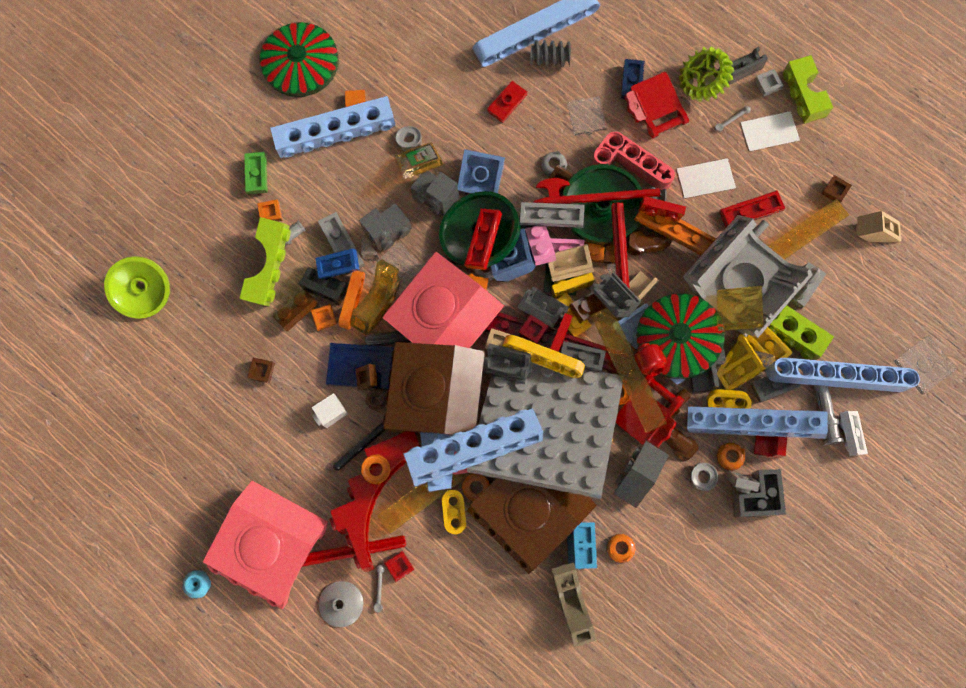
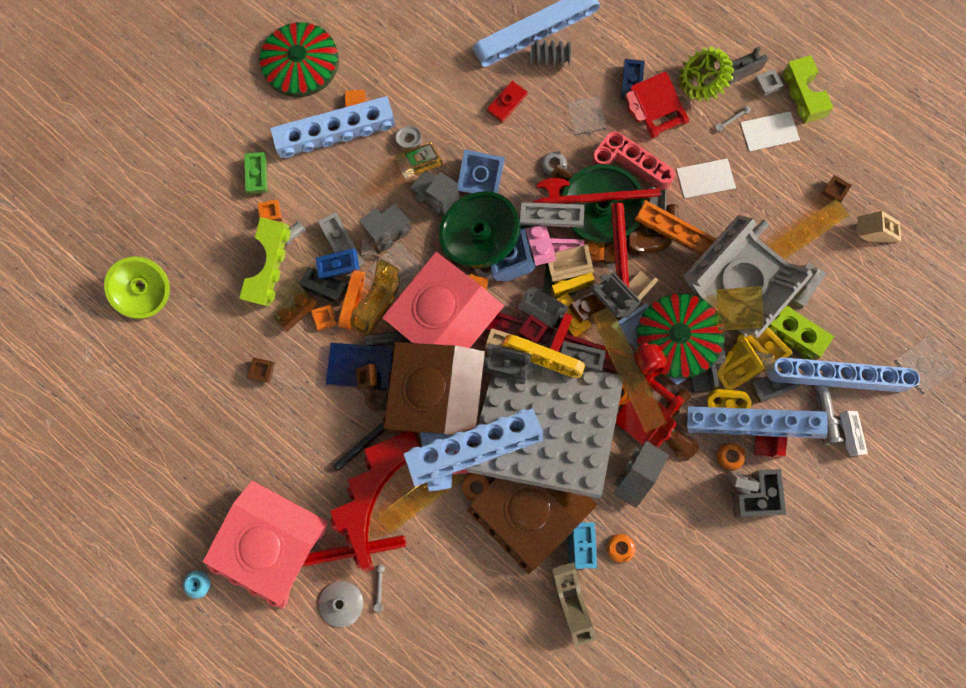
(329, 411): white brick -> none
(372, 460): orange piece -> none
(399, 566): red tile -> none
(453, 512): yellow plate -> none
(483, 239): red tile -> none
(655, 207): red plate -> none
(712, 476): light grey piece -> none
(754, 208): red tile -> none

